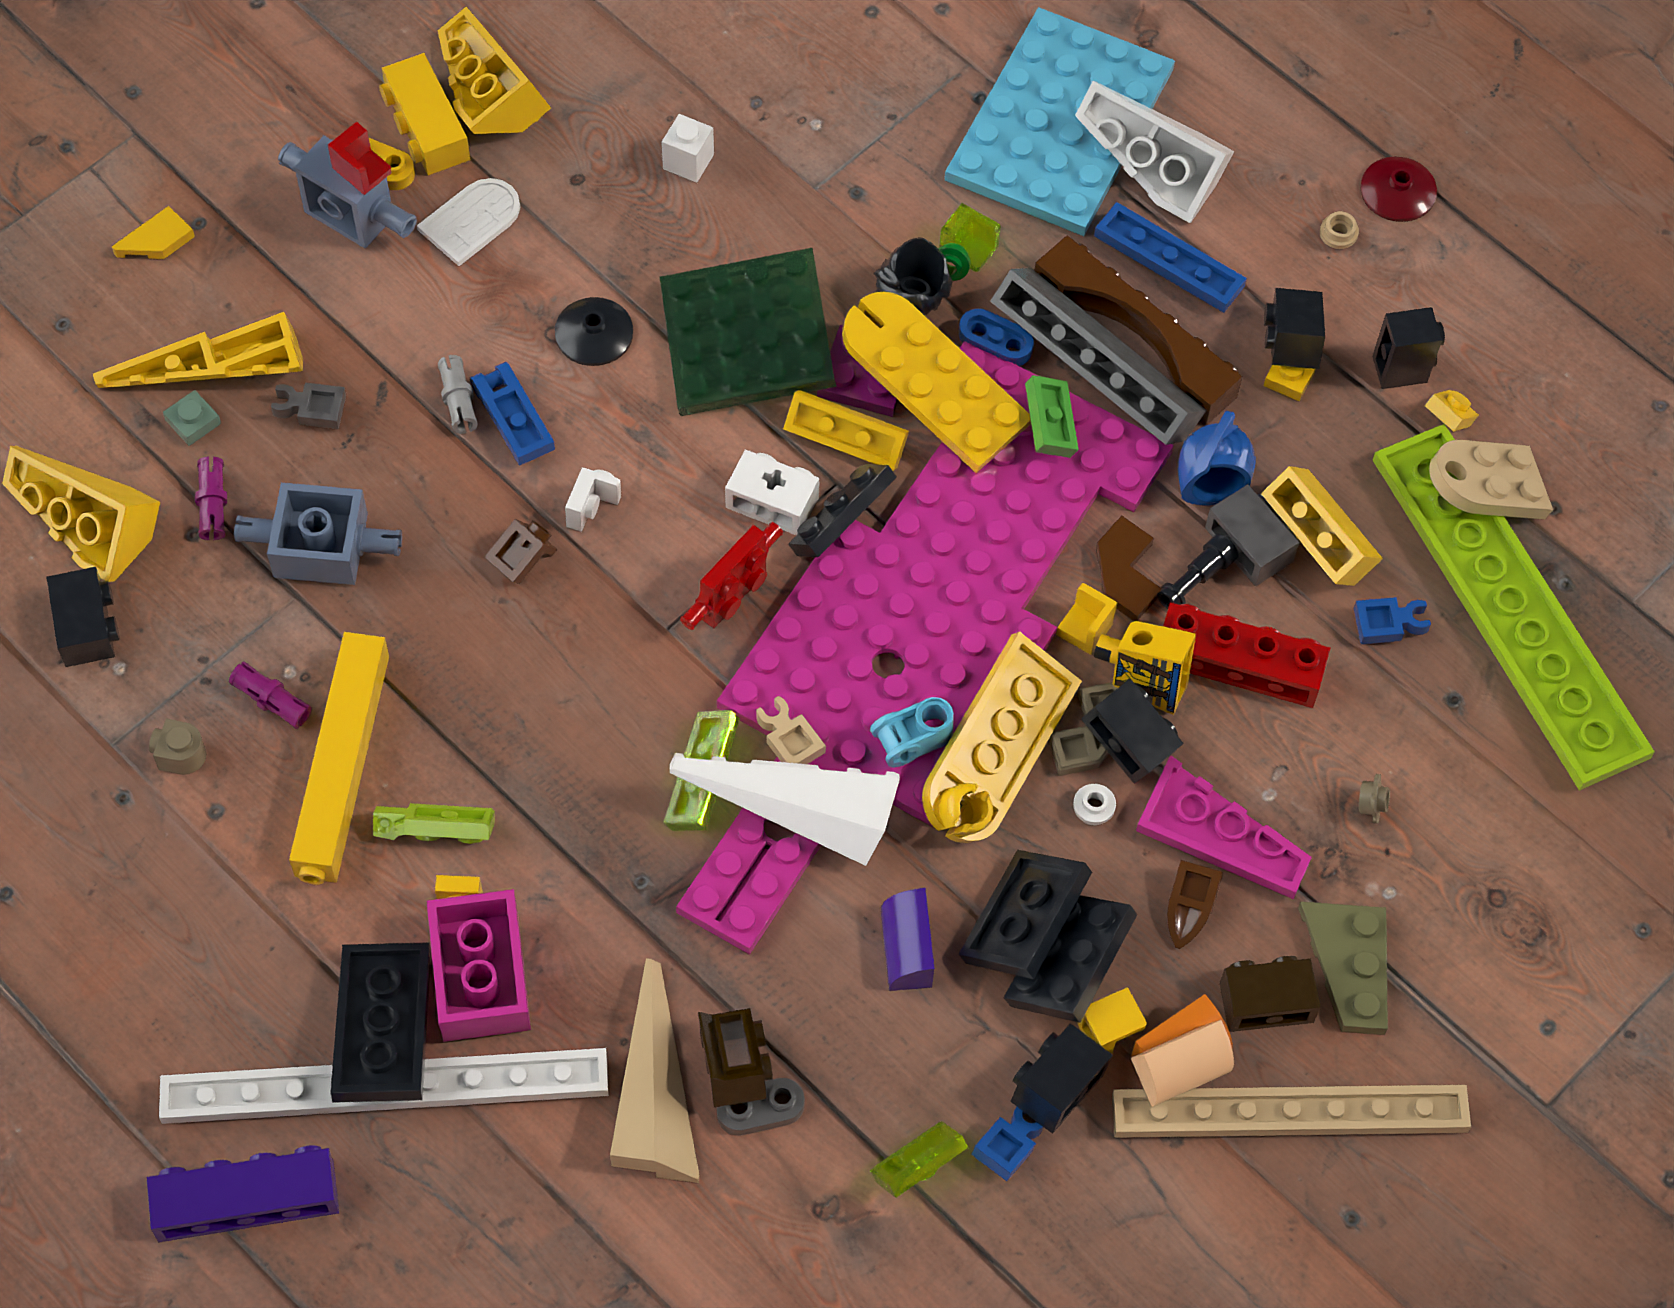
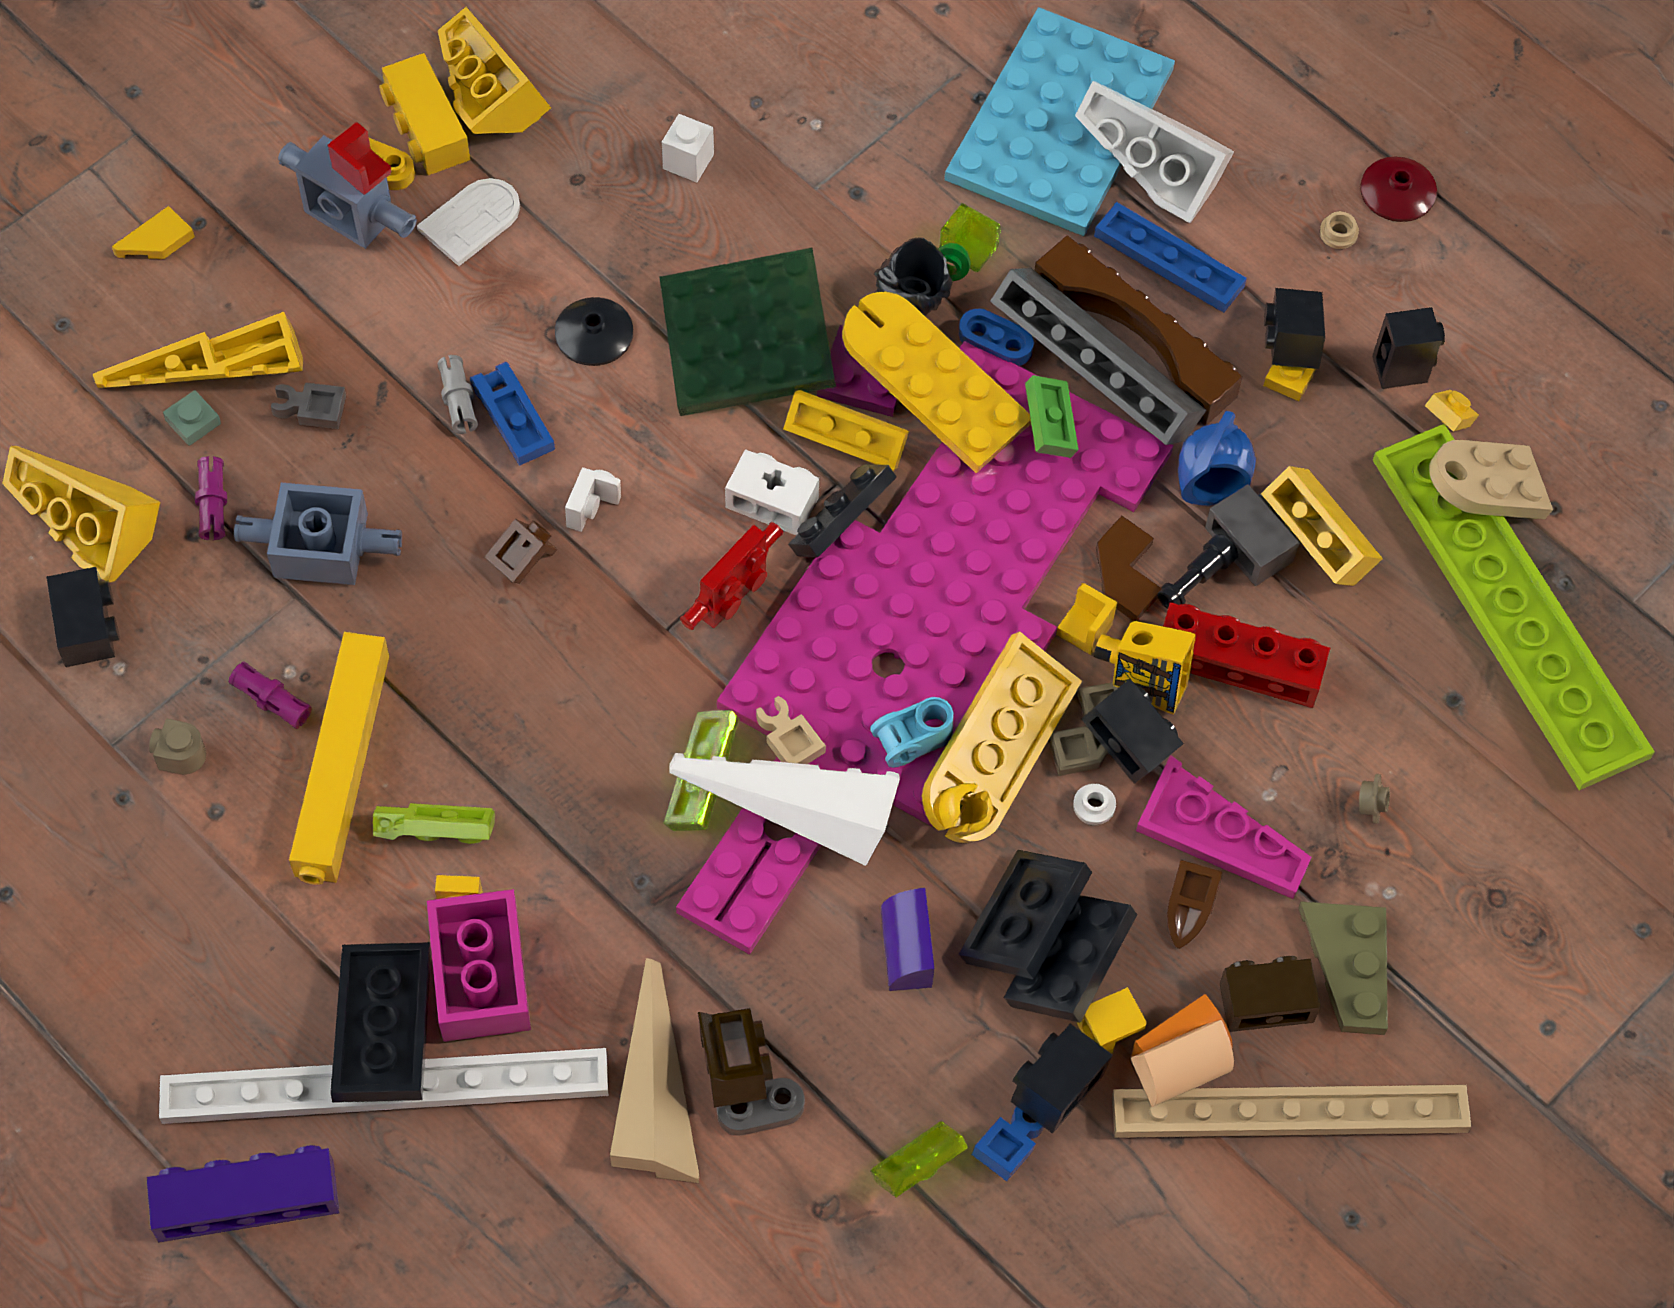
(1384, 621): blue plate -> none

